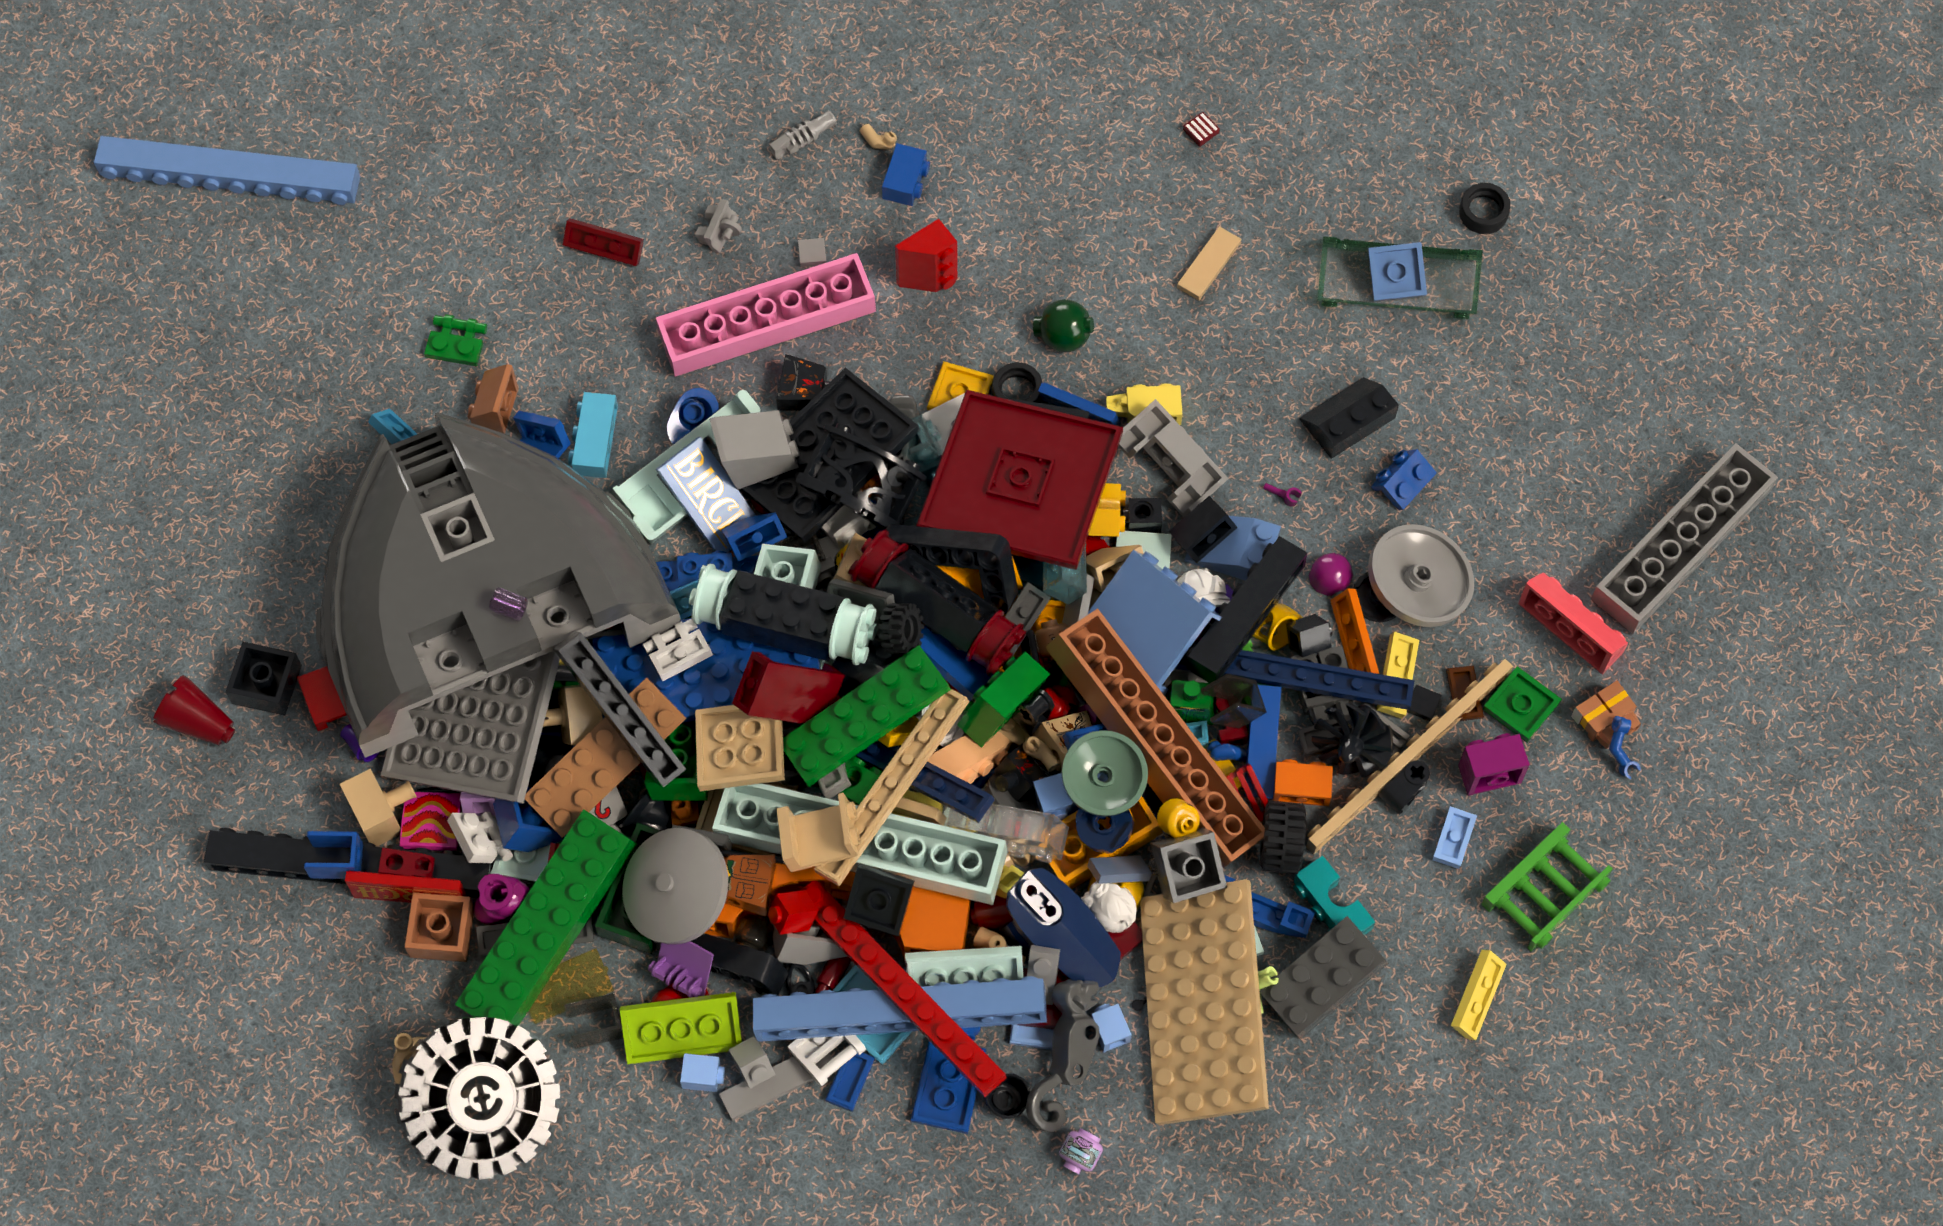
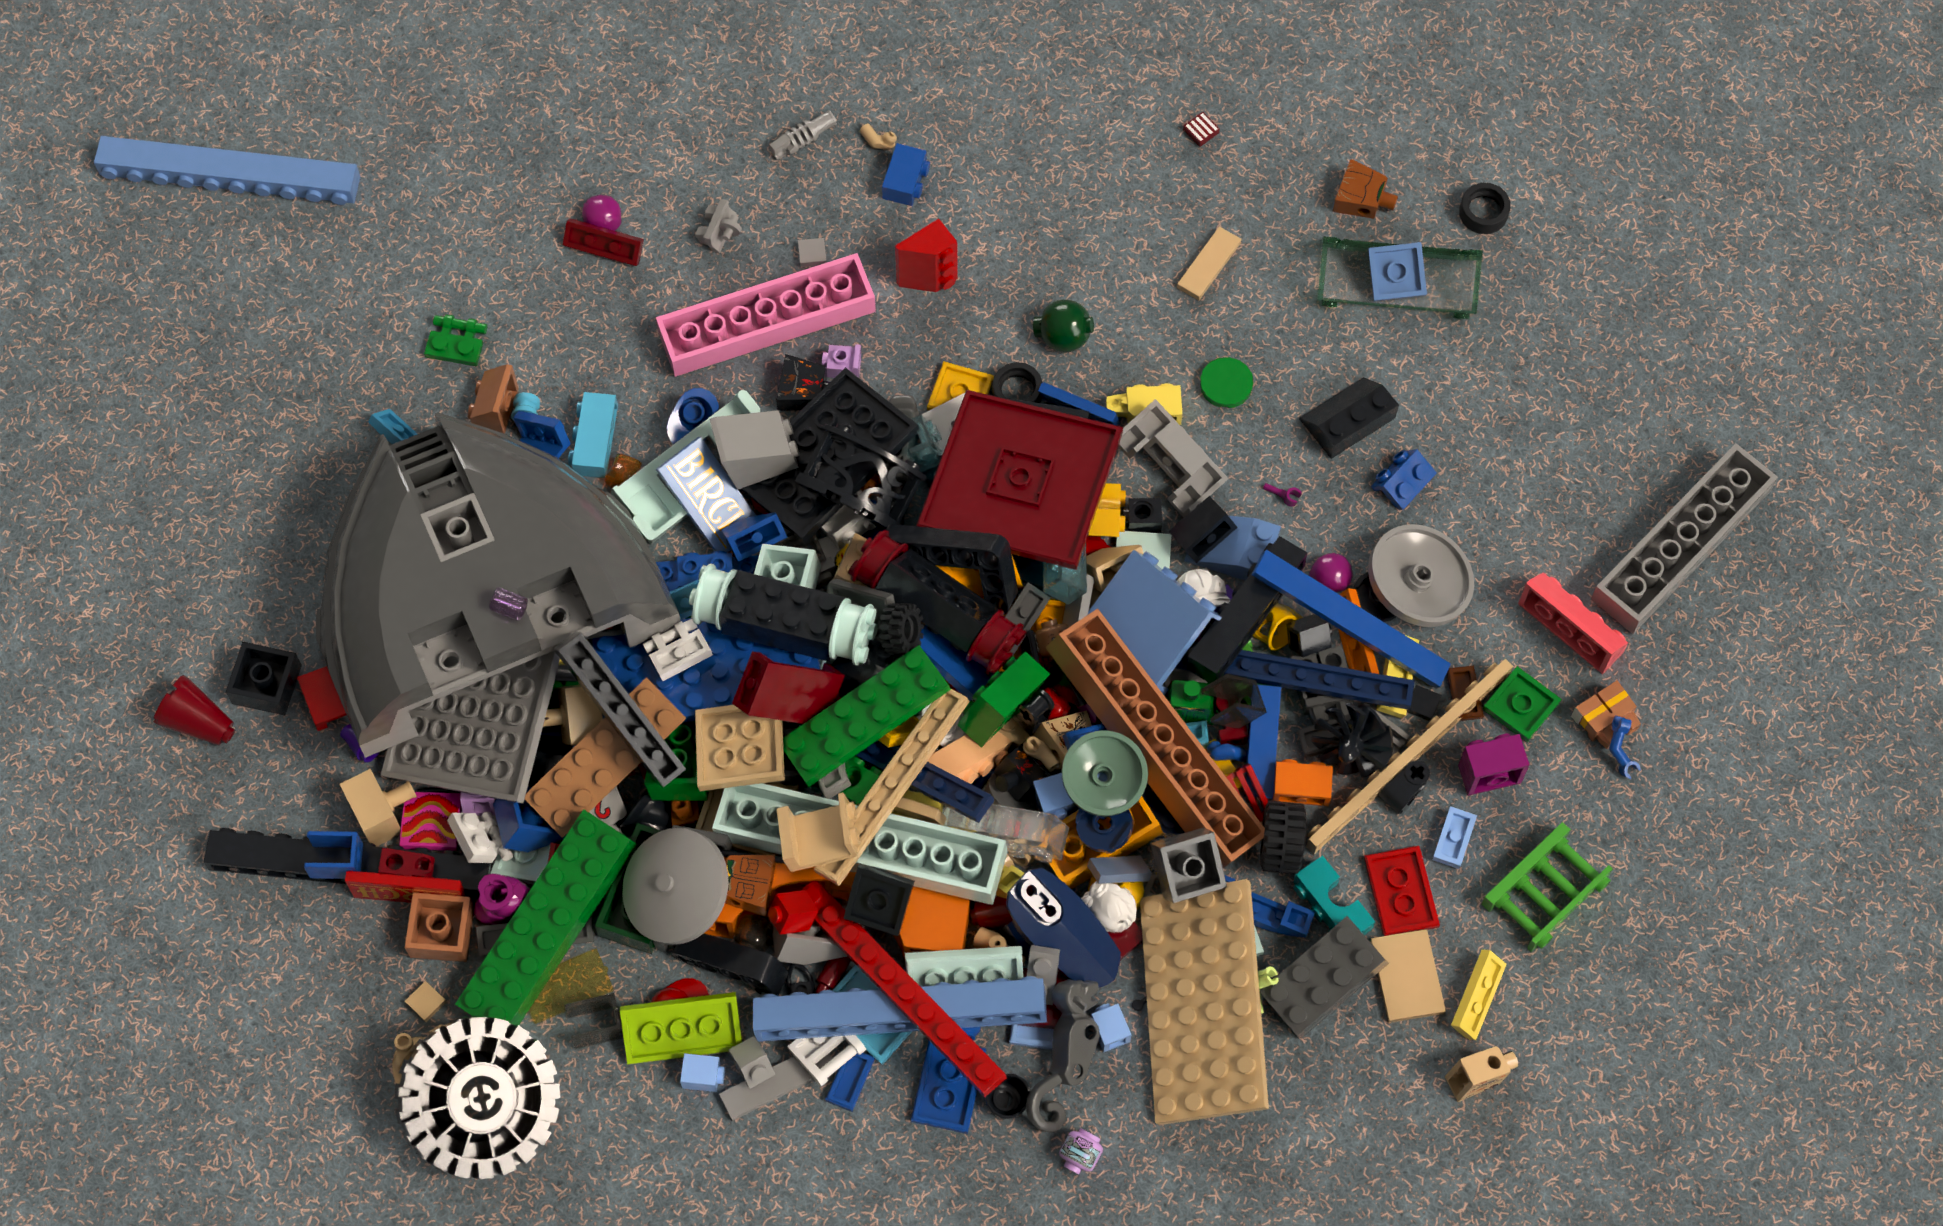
(425, 1001): none -> tan tile
(525, 402): none -> medium azure wheel
(602, 212): none -> magenta hair
(621, 470): none -> clear orange piece
(685, 966): medium lavender hinge -> none
(851, 359): none -> lavender brick
(1178, 818): yellow head -> none
(1226, 382): none -> green tile
(1351, 619): none -> blue tile
(1363, 192): none -> dark orange torso
(1401, 891): none -> red tile
(1410, 979): none -> tan tile
(1480, 1072): none -> tan torso

